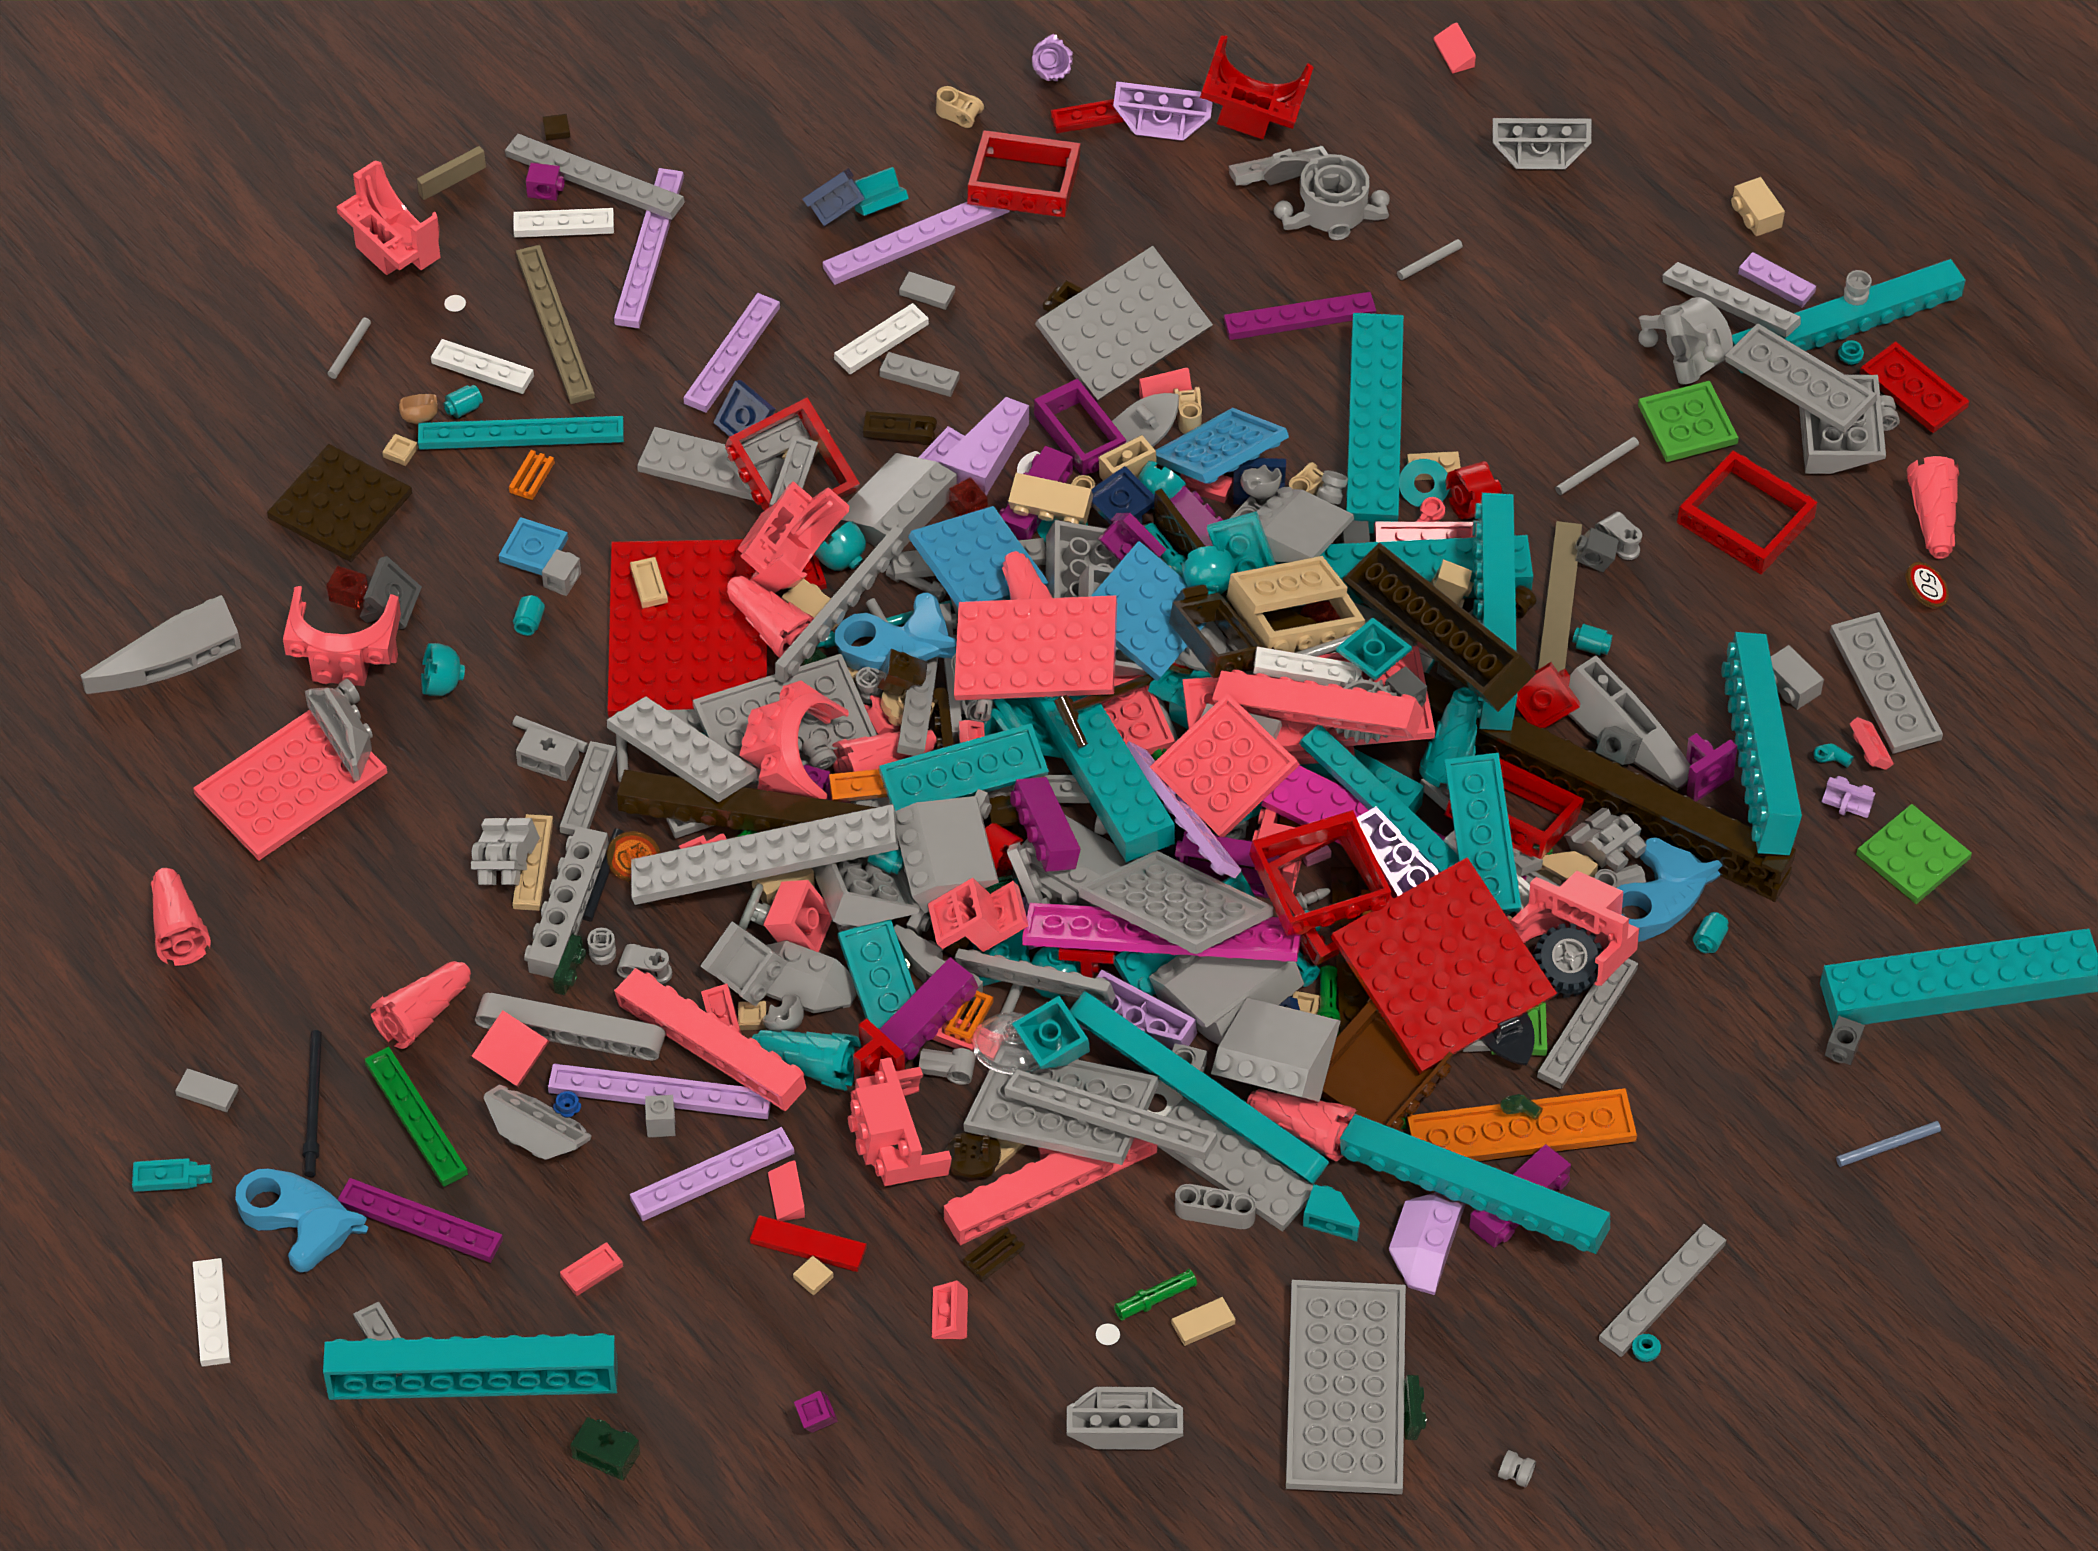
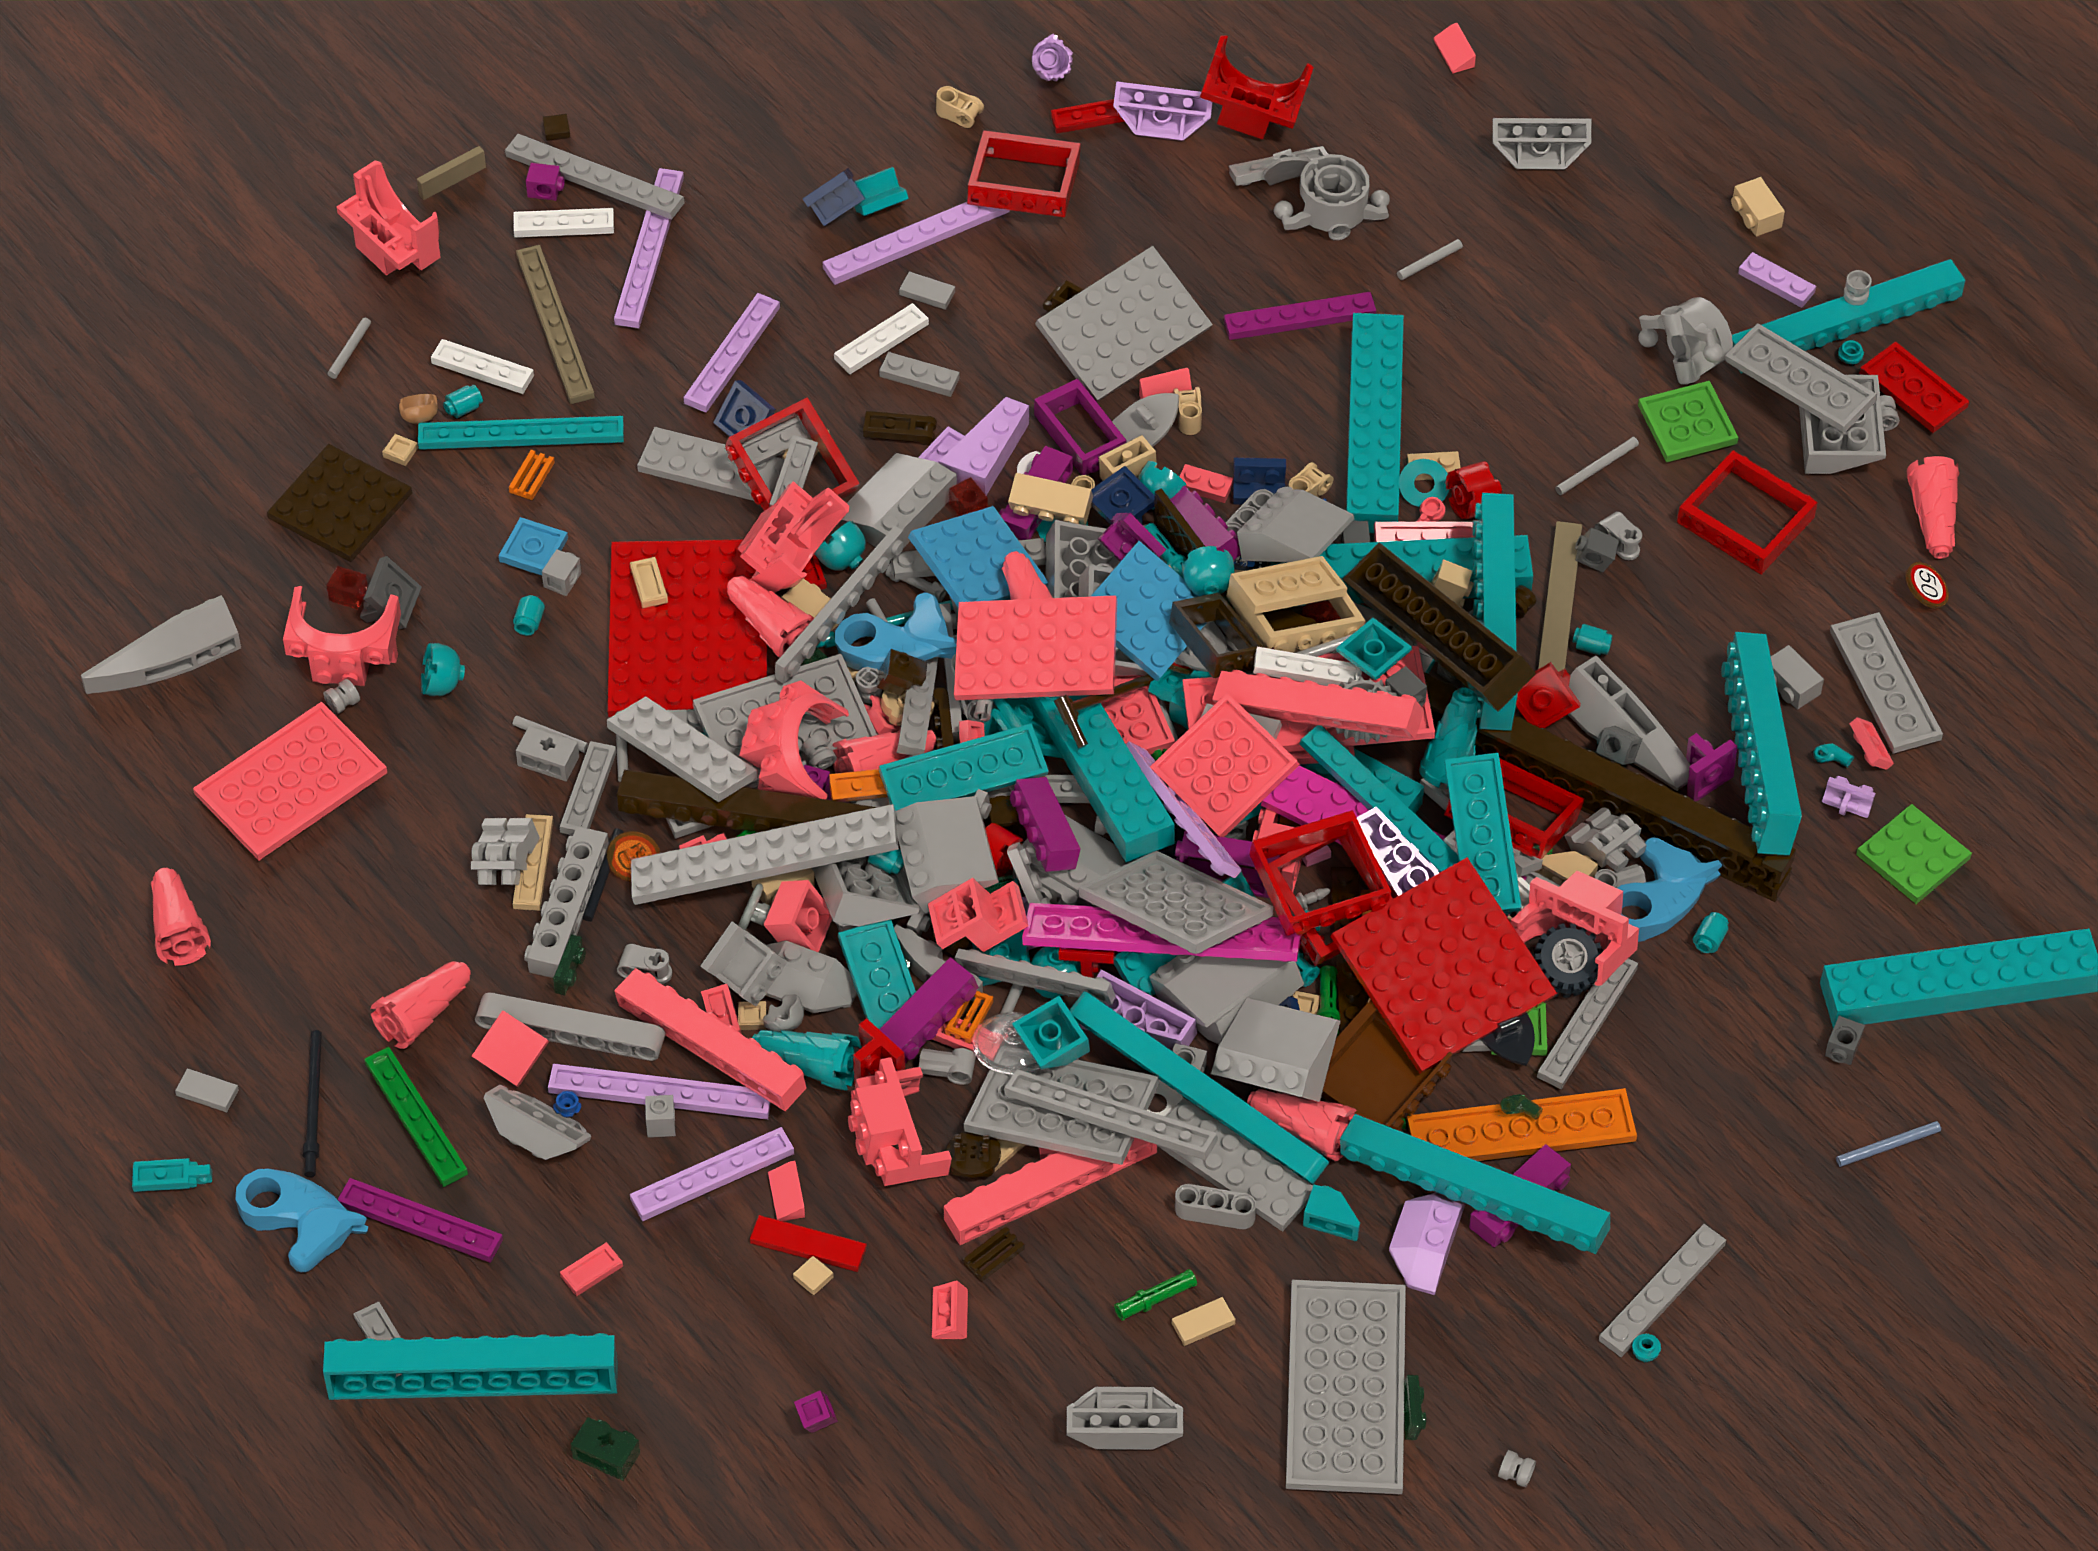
(211, 1312): white plate -> none
(342, 727): light grey wedge -> none
(455, 303): white sticker -> none
(601, 946): light grey wheel -> none
(1107, 1334): white sticker -> none
(1192, 592): dark brown tile -> none
(1220, 445): dark azure plate -> none
(1244, 540): teal tile -> none
(1261, 482): light grey hair -> none
(1332, 487): light grey wheel -> none
(1732, 299): light grey plate -> none

